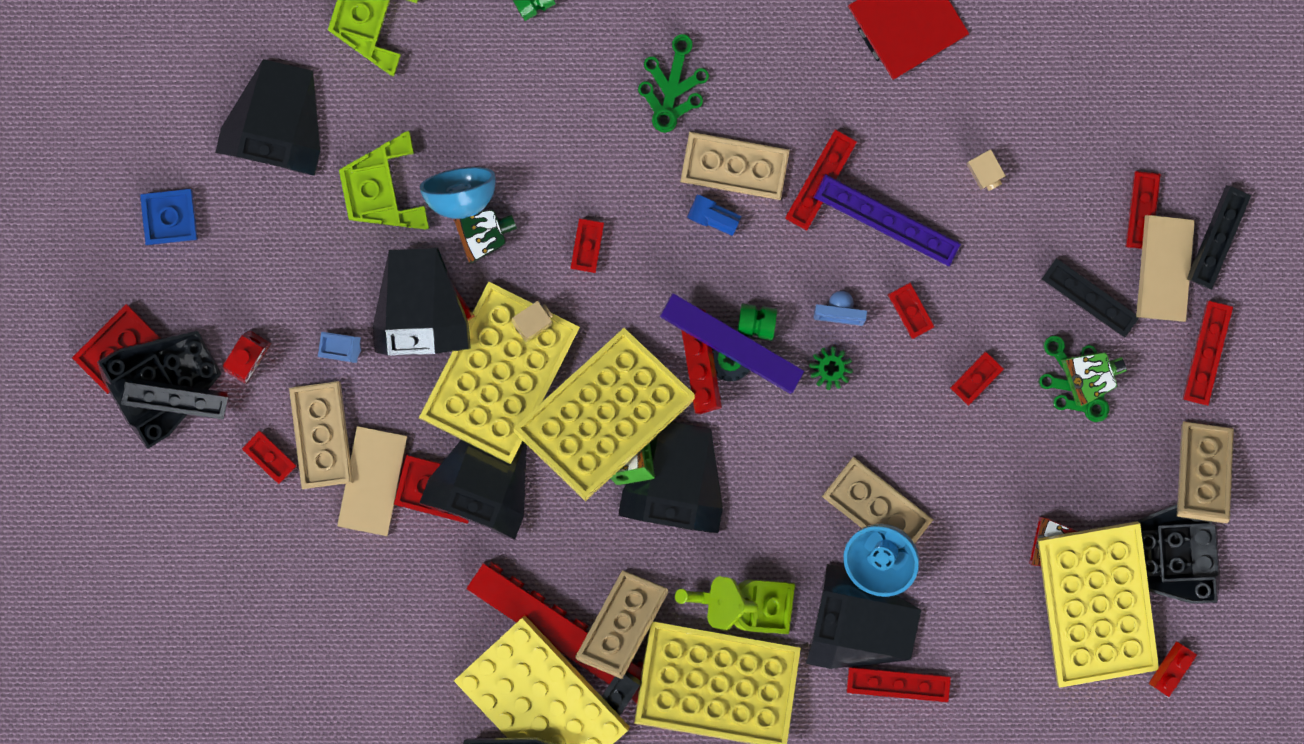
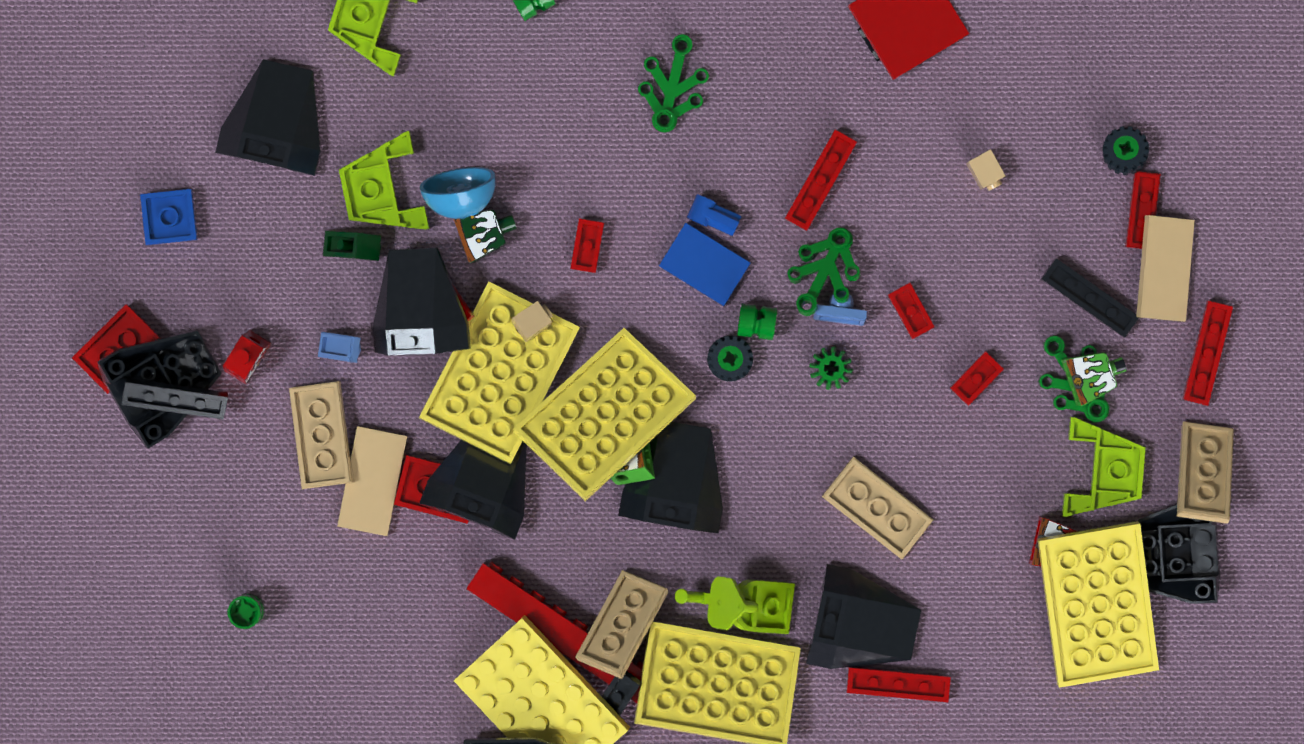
(246, 611): none -> green wheel
(269, 457): red plate -> none
(352, 245): none -> dark green slope
(701, 374): red plate -> none
(704, 264): none -> blue tile
(731, 343): dark purple tile -> none
(734, 166): tan tile -> none
(824, 268): none -> green plant
(876, 569): dark azure piece -> none
(887, 220): dark purple tile -> none
(1115, 471): none -> lime wing
(1122, 159): none -> black wheel
(1172, 669): red plate -> none
(1218, 237): black plate -> none

